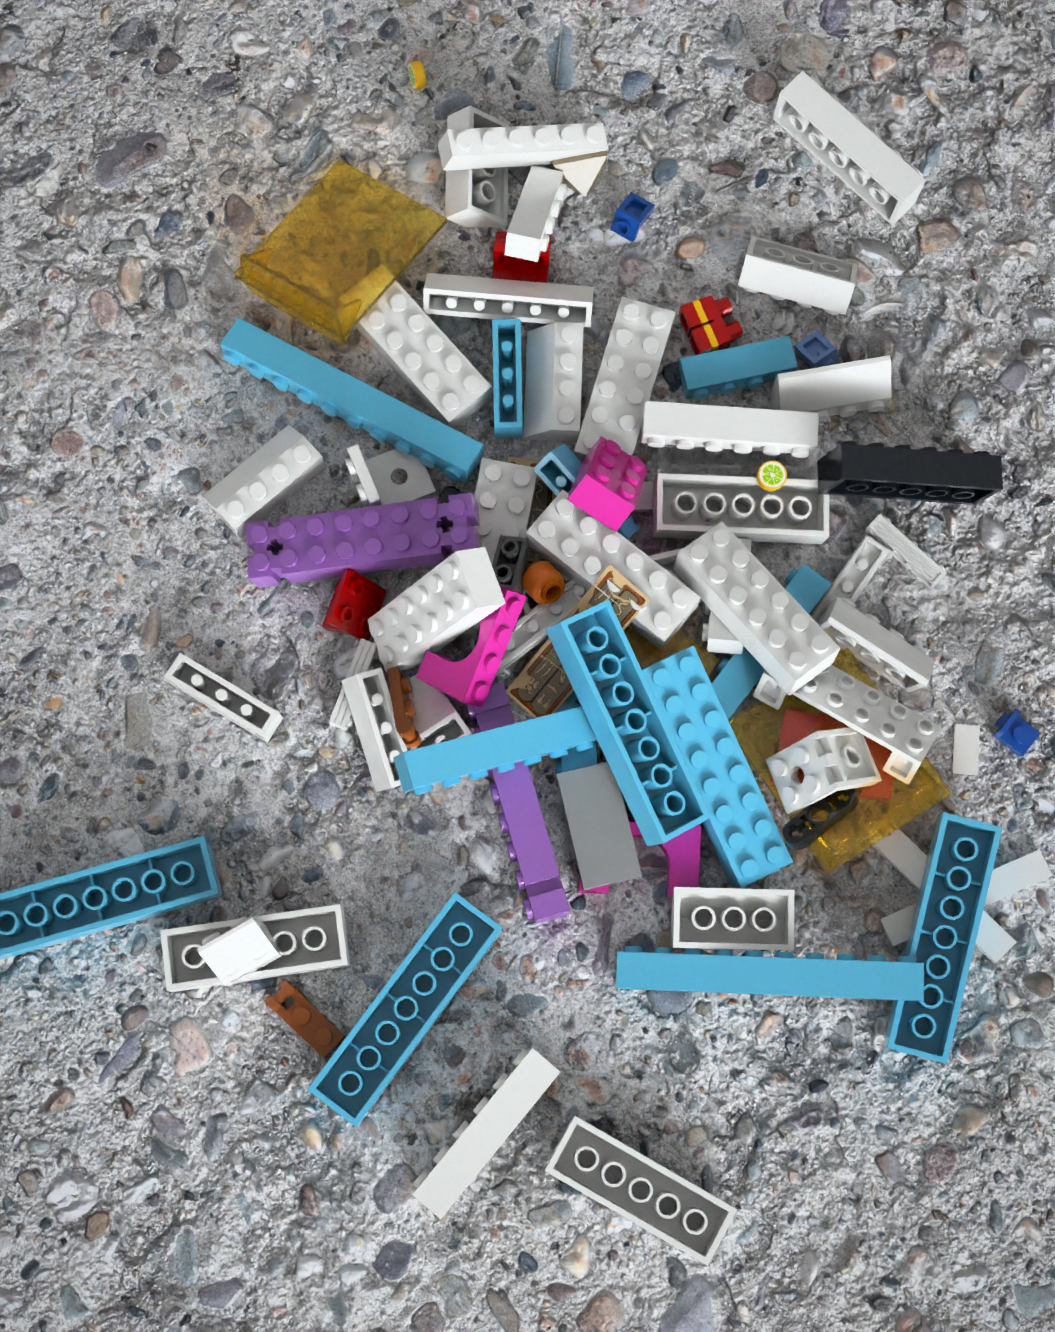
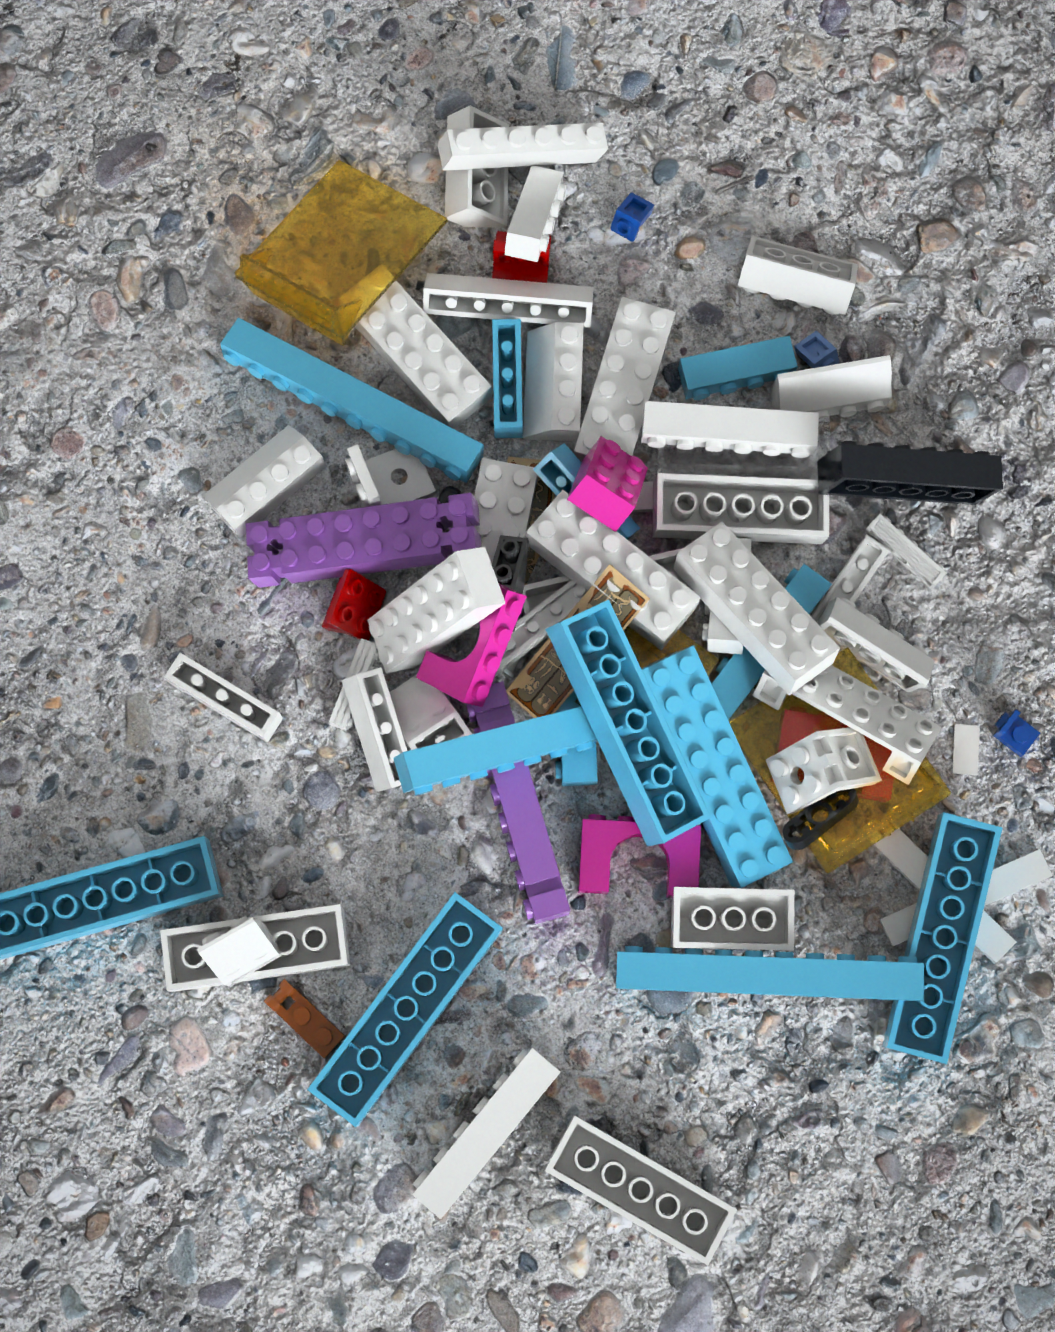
(403, 707): dark orange plate -> none
(417, 74): yellow tile -> none
(543, 582): orange head -> none
(581, 171): slope -> none
(598, 826): light grey tile -> none
(705, 325): red hips -> none
(771, 476): tile -> none
(848, 147): white brick -> none

